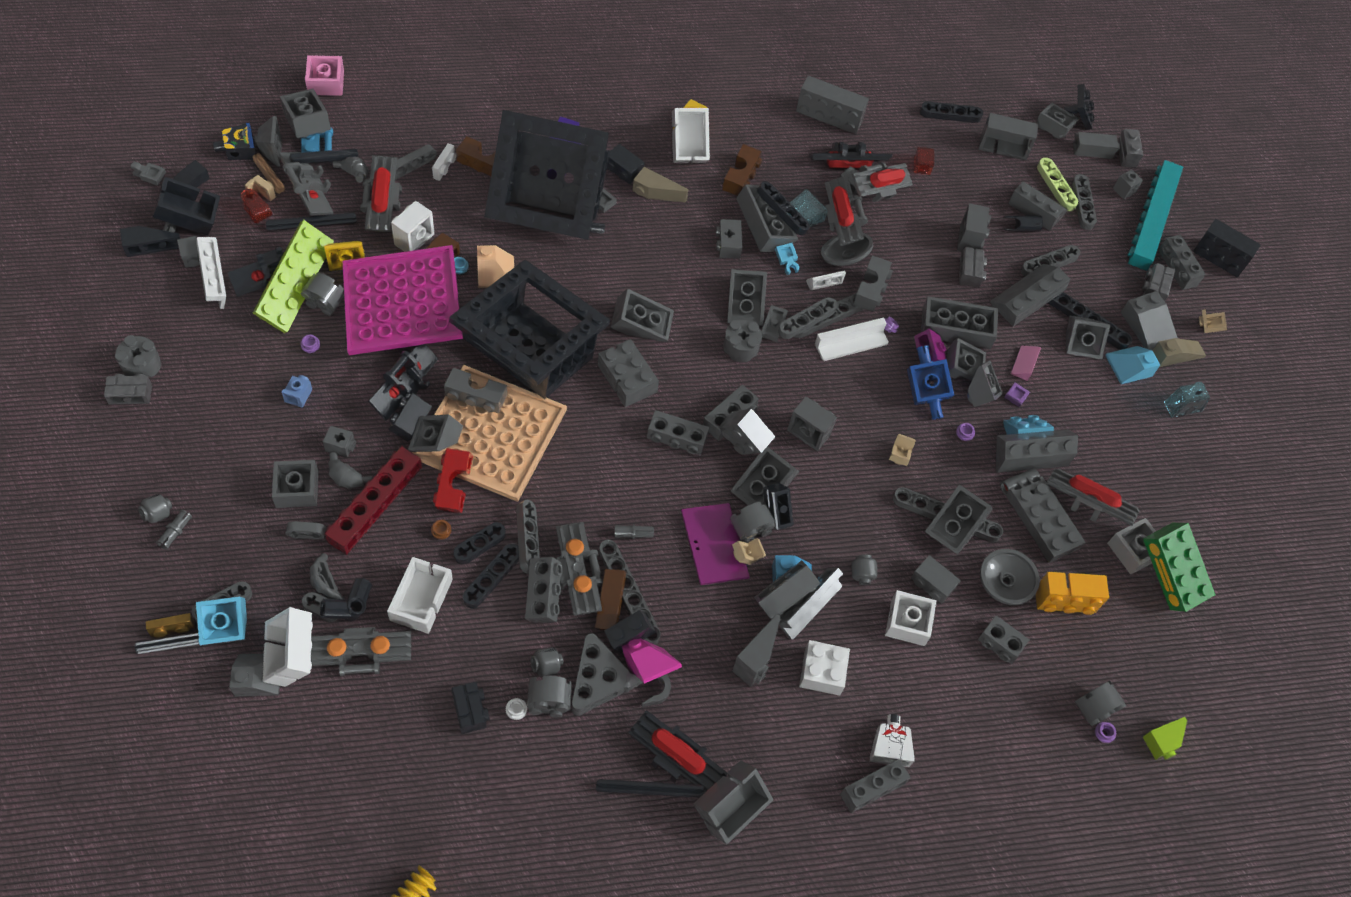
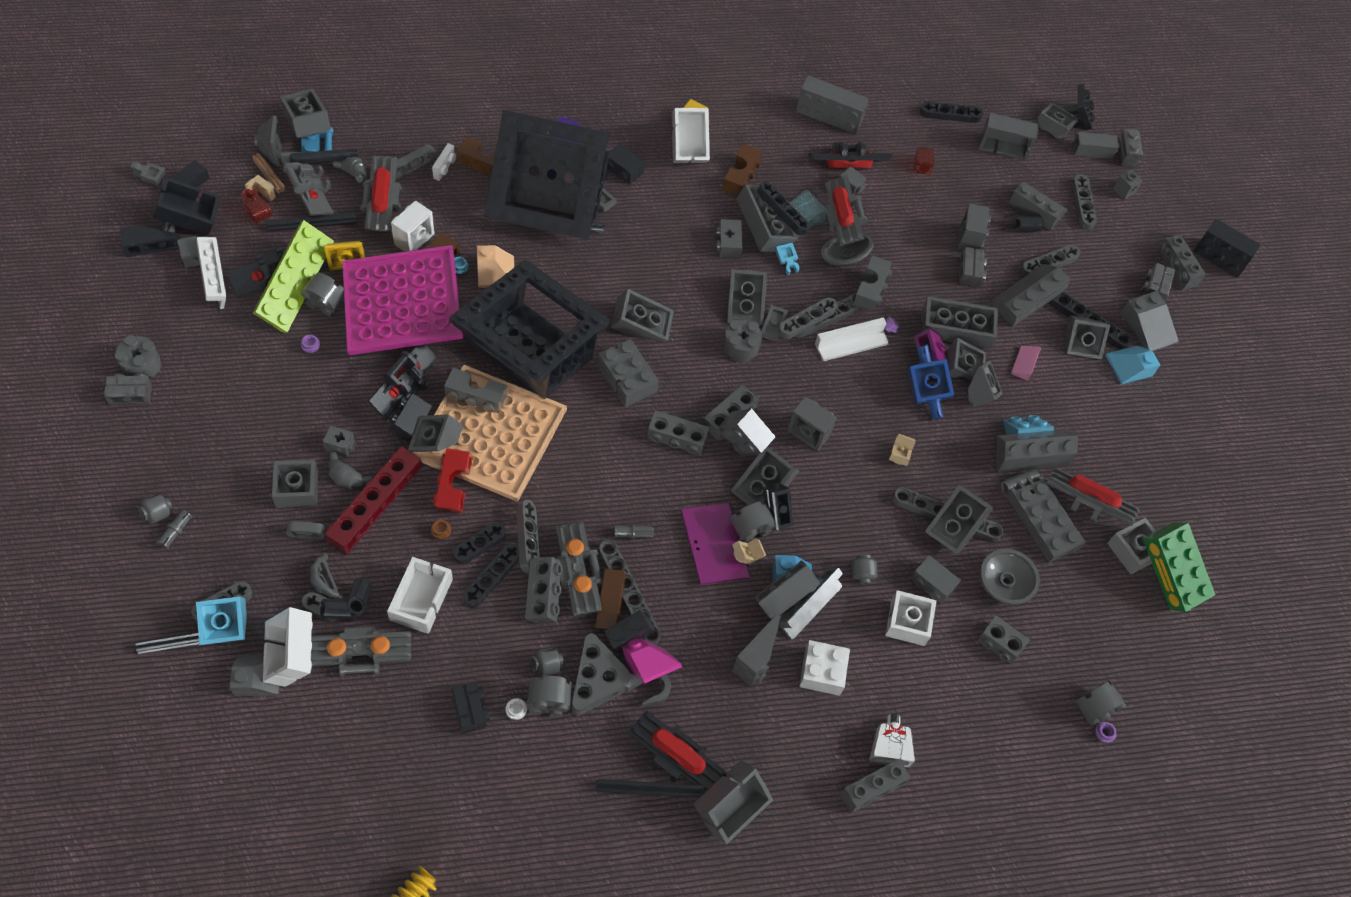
(179, 624): pearl gold plate -> none
(237, 143): black torso -> none
(297, 391): medium blue brick -> none
(325, 75): bright pink brick -> none
(655, 186): dark tan slope -> none
(826, 280): white slope -> none
(883, 182): dark grey piece -> none
(965, 431): medium lavender plate -> none
(1017, 394): medium lavender tile -> none
(1048, 168): yellowish green beam -> none
(1084, 594): light orange piece -> none
(1155, 215): teal brick -> none
(1166, 739): lime slope -> none
(1177, 351): dark tan slope -> none
(1187, 400): clear light blue torso -> none
(1213, 322): tan bracket -> none

